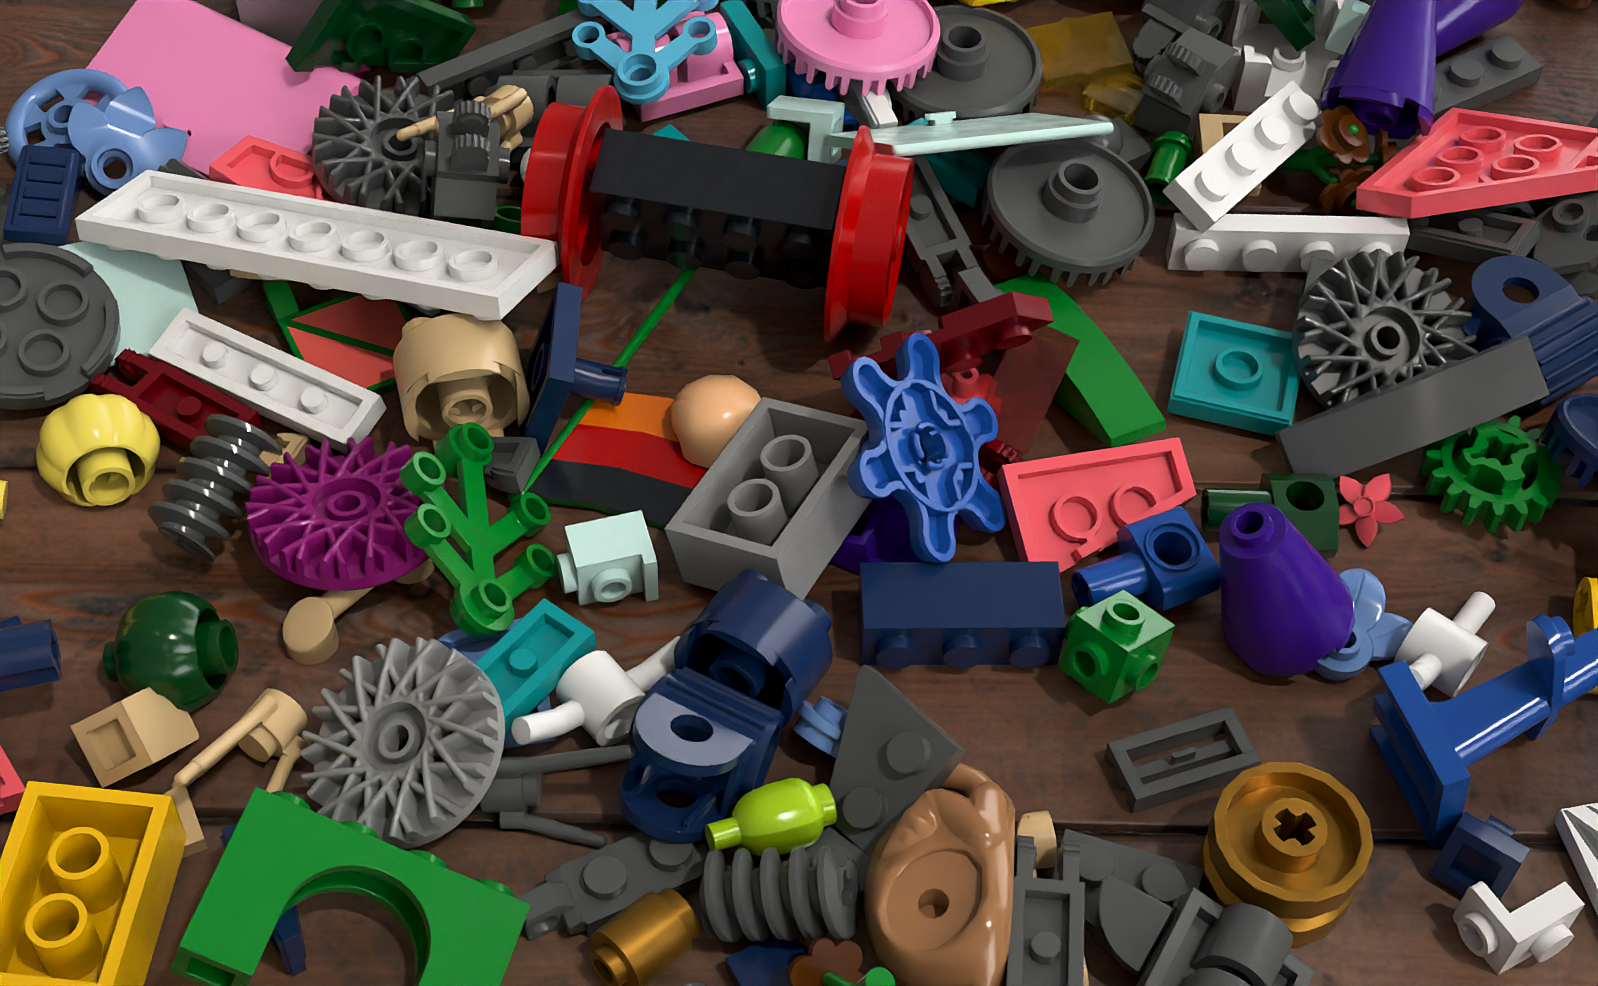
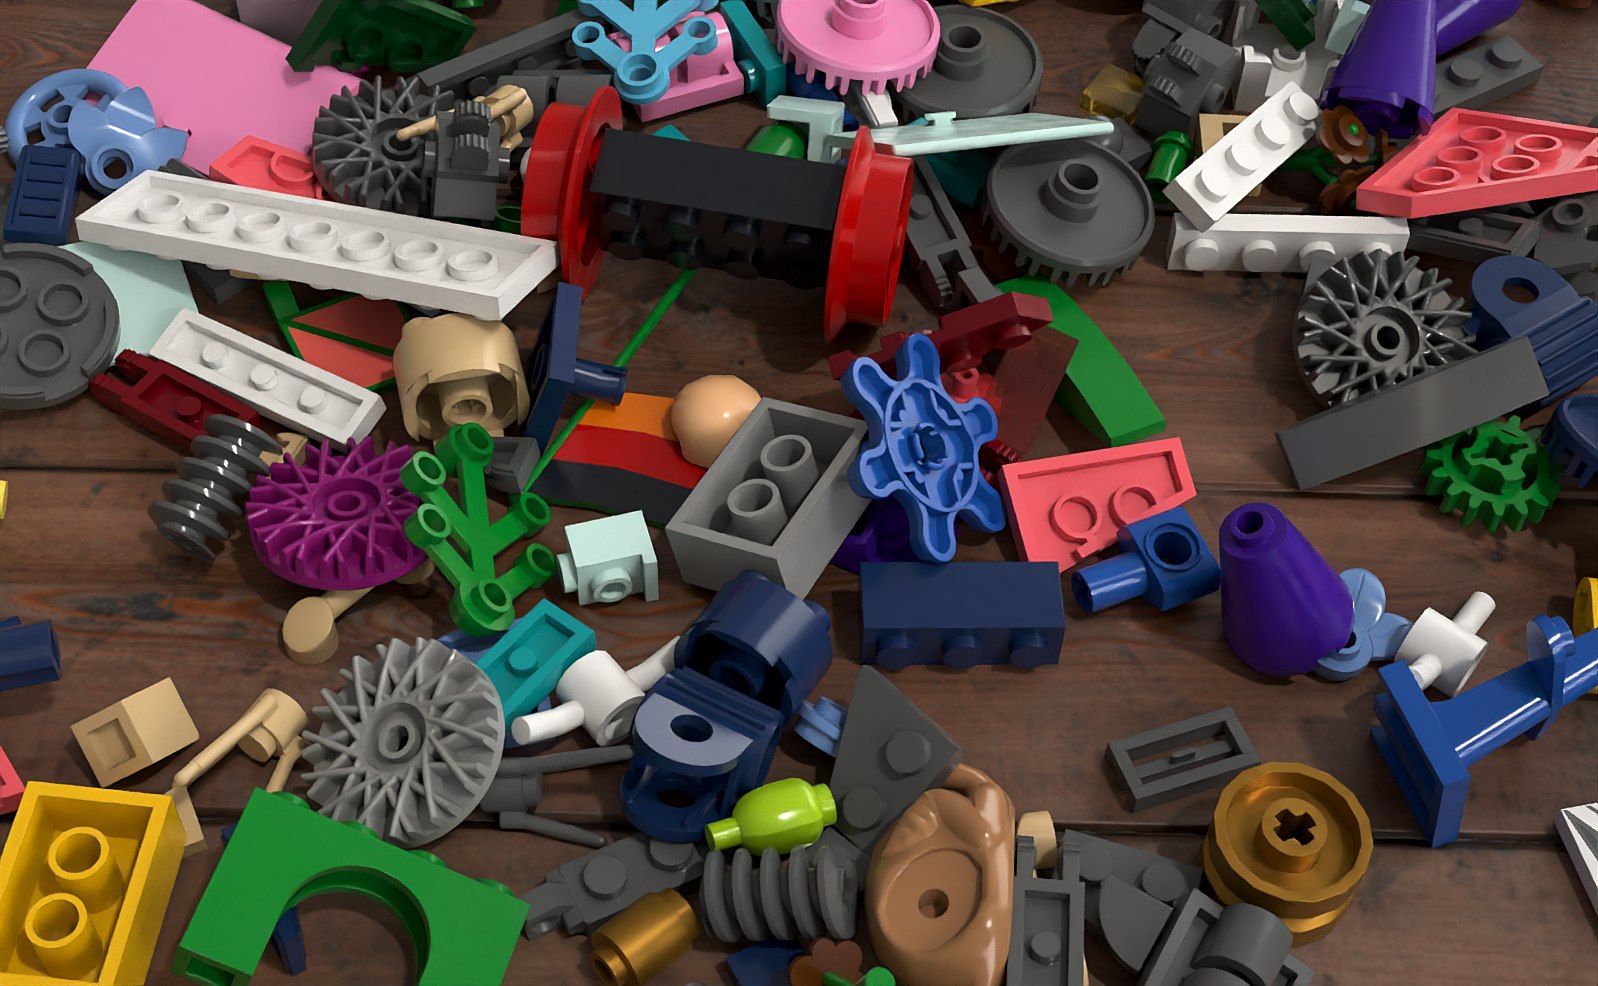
(97, 450): light yellow plant -> none
(174, 648): dark green plant -> none
(1081, 49): clear yellow piece -> none
(1115, 646): green brick -> none
(1235, 375): teal plate -> none
(1303, 498): dark green piece -> none
(1367, 506): coral plant -> none
(1480, 853): dark blue tile -> none
(1509, 938): white bracket -> none

